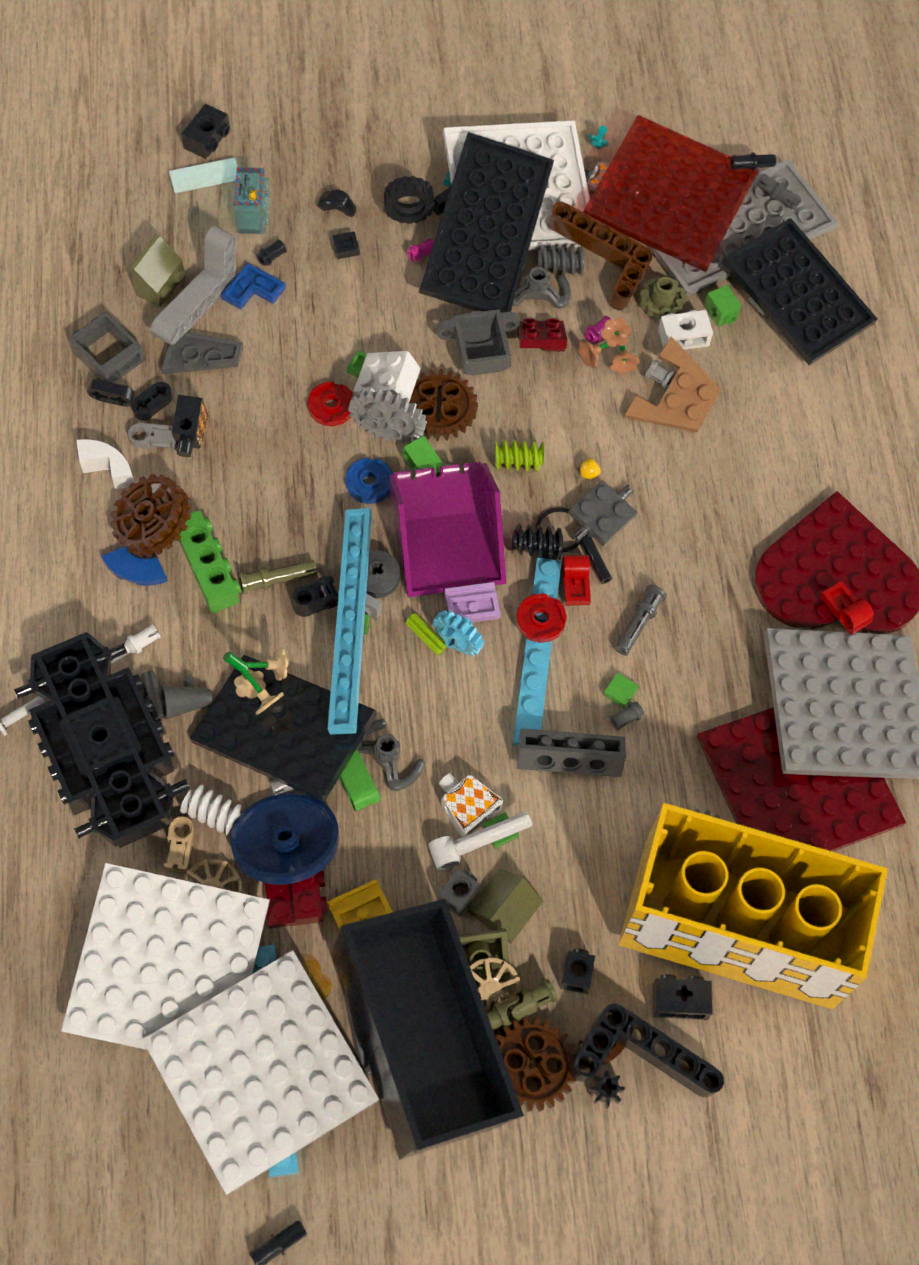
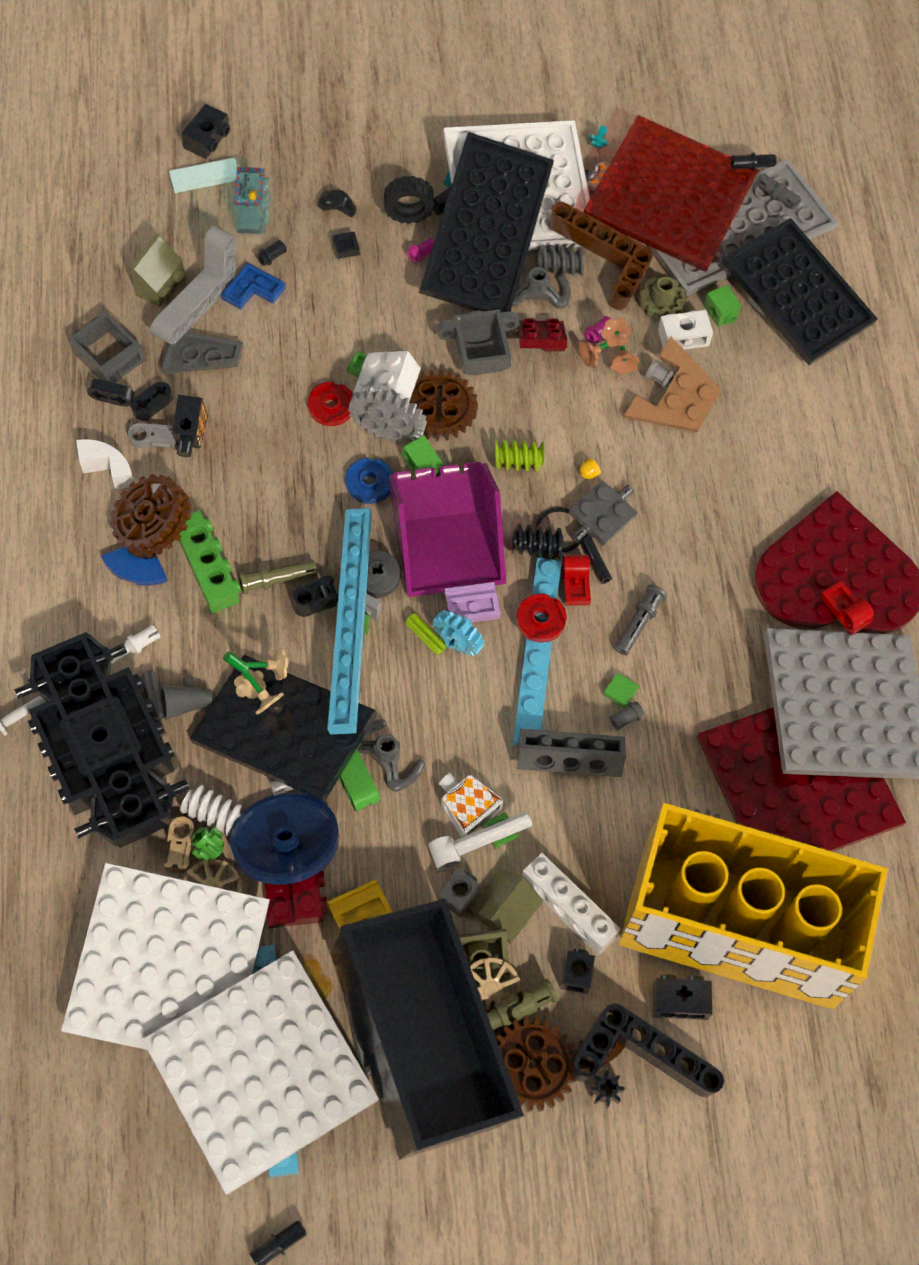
(207, 843): none -> bright green gear
(571, 904): none -> white brick

